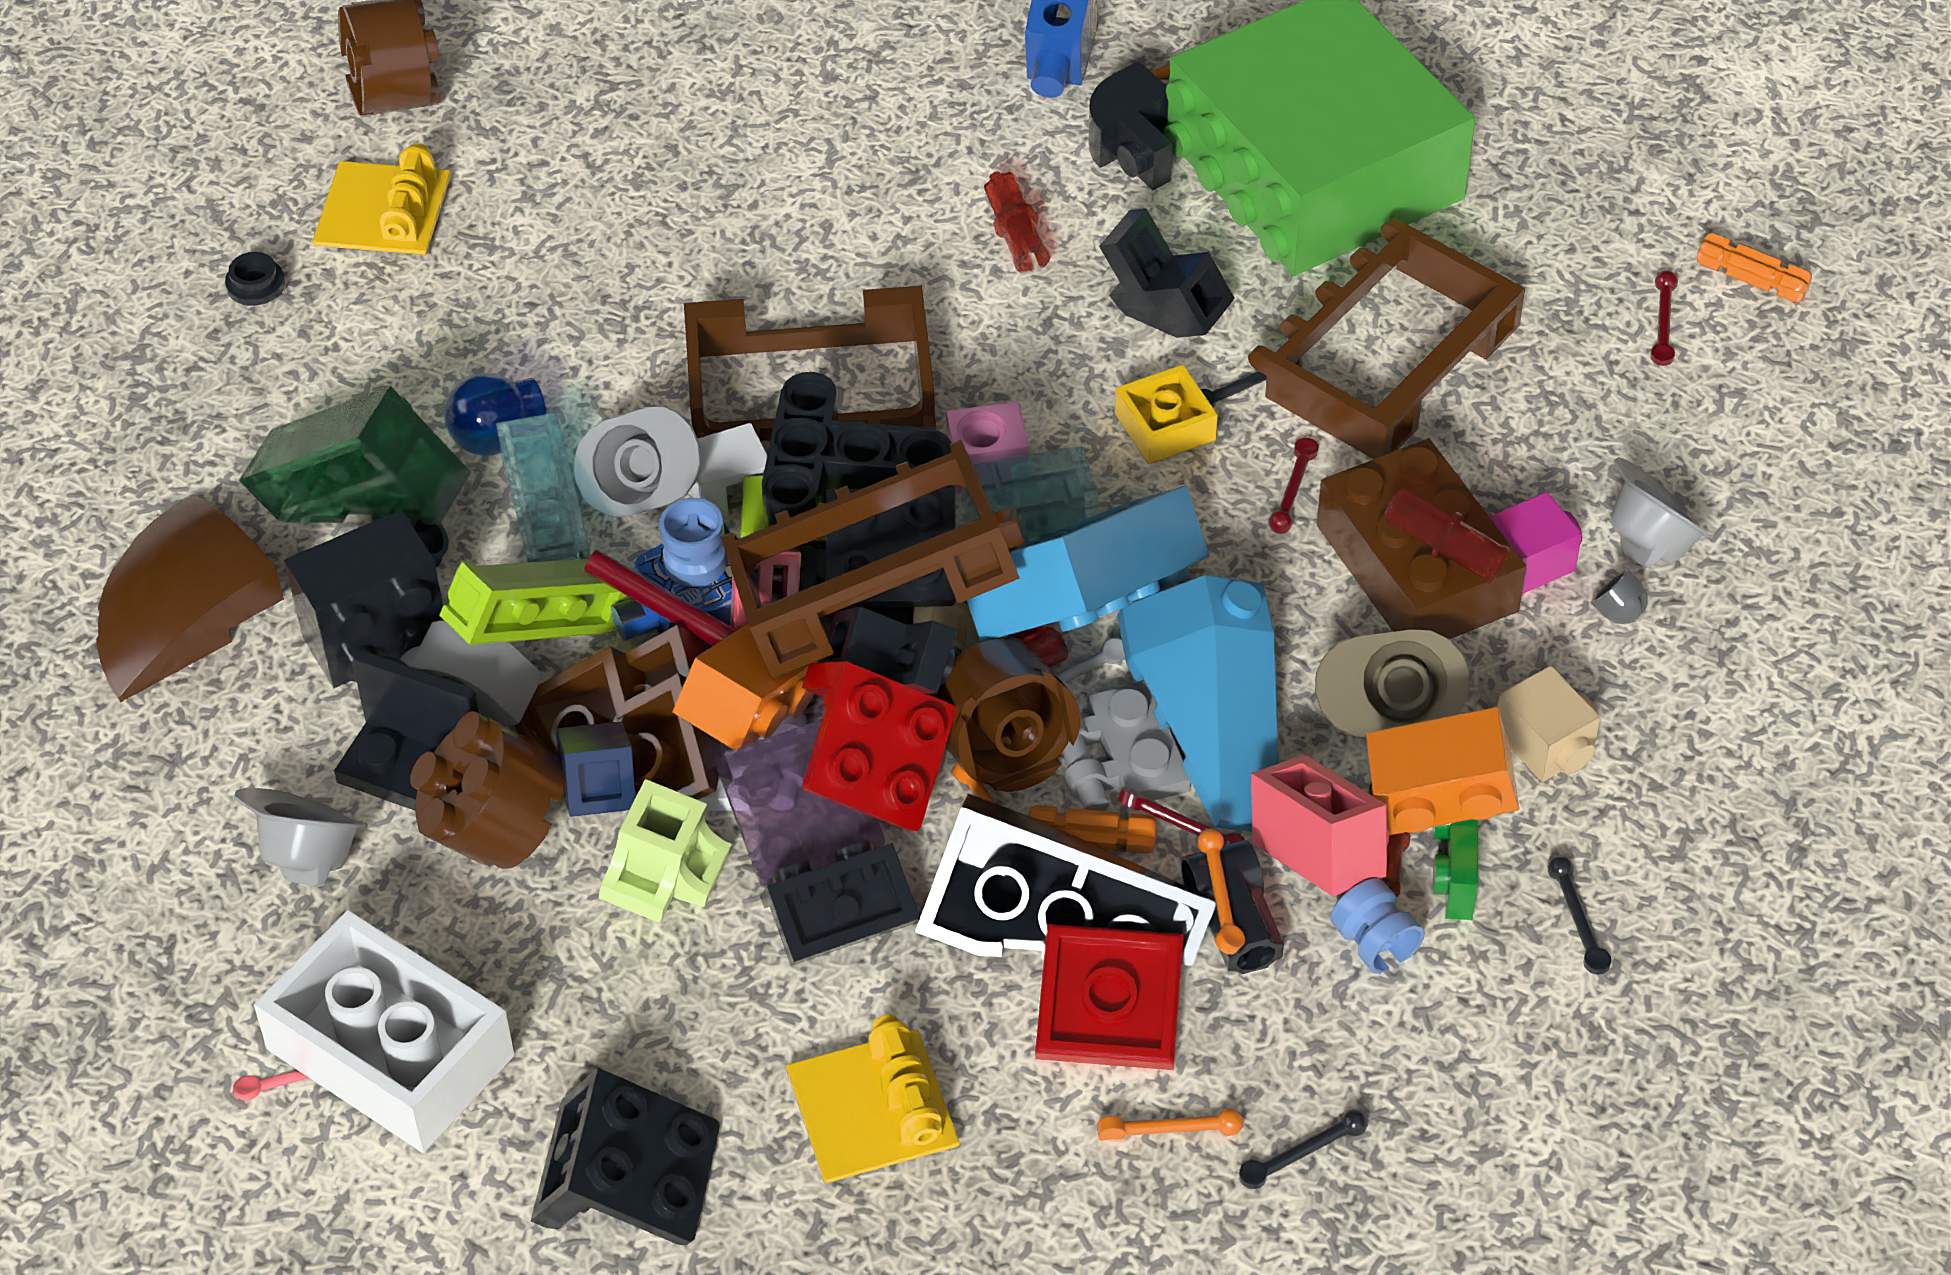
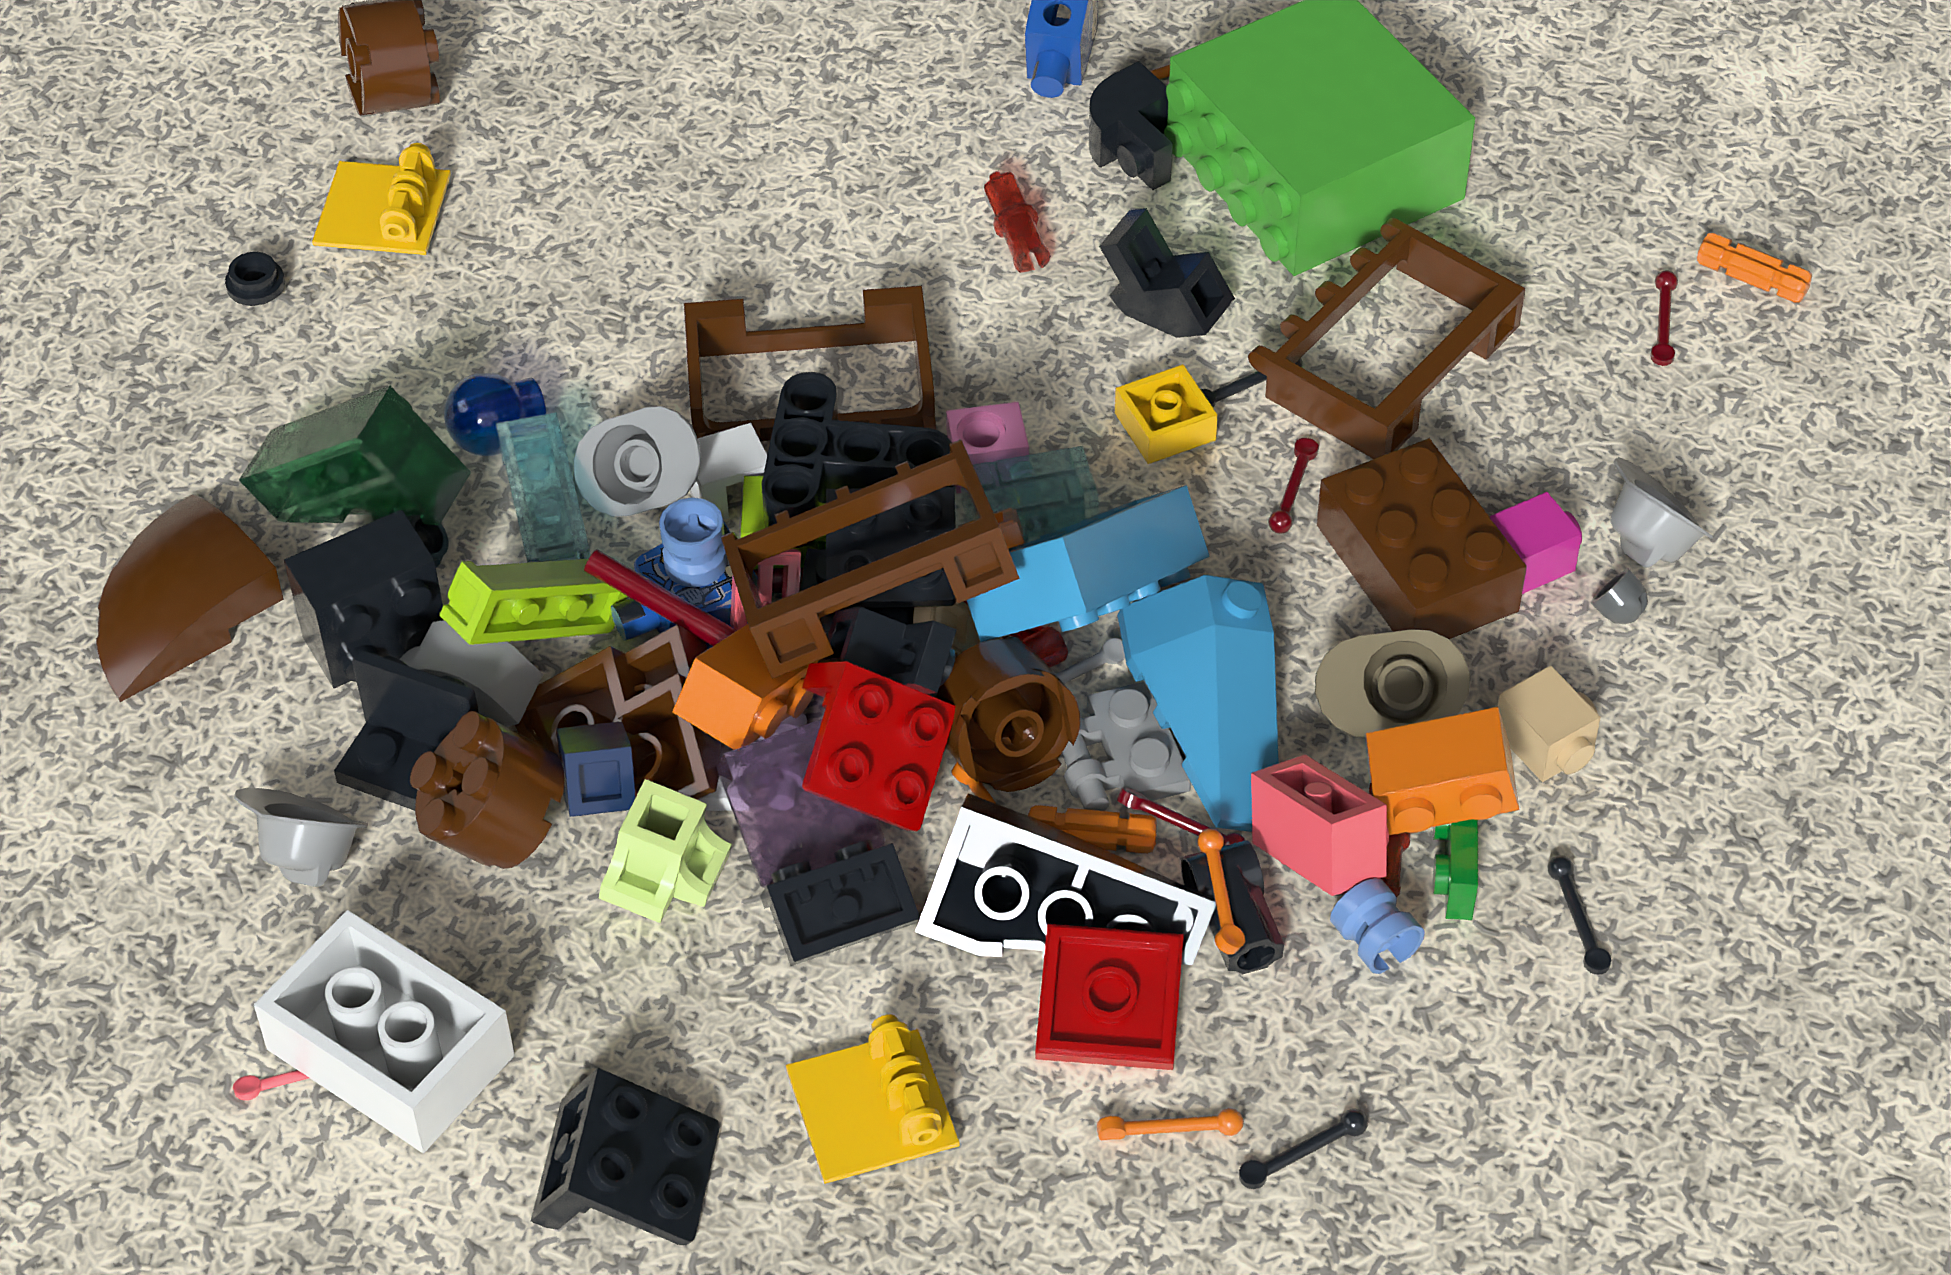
(1446, 534): clear red axle -> none

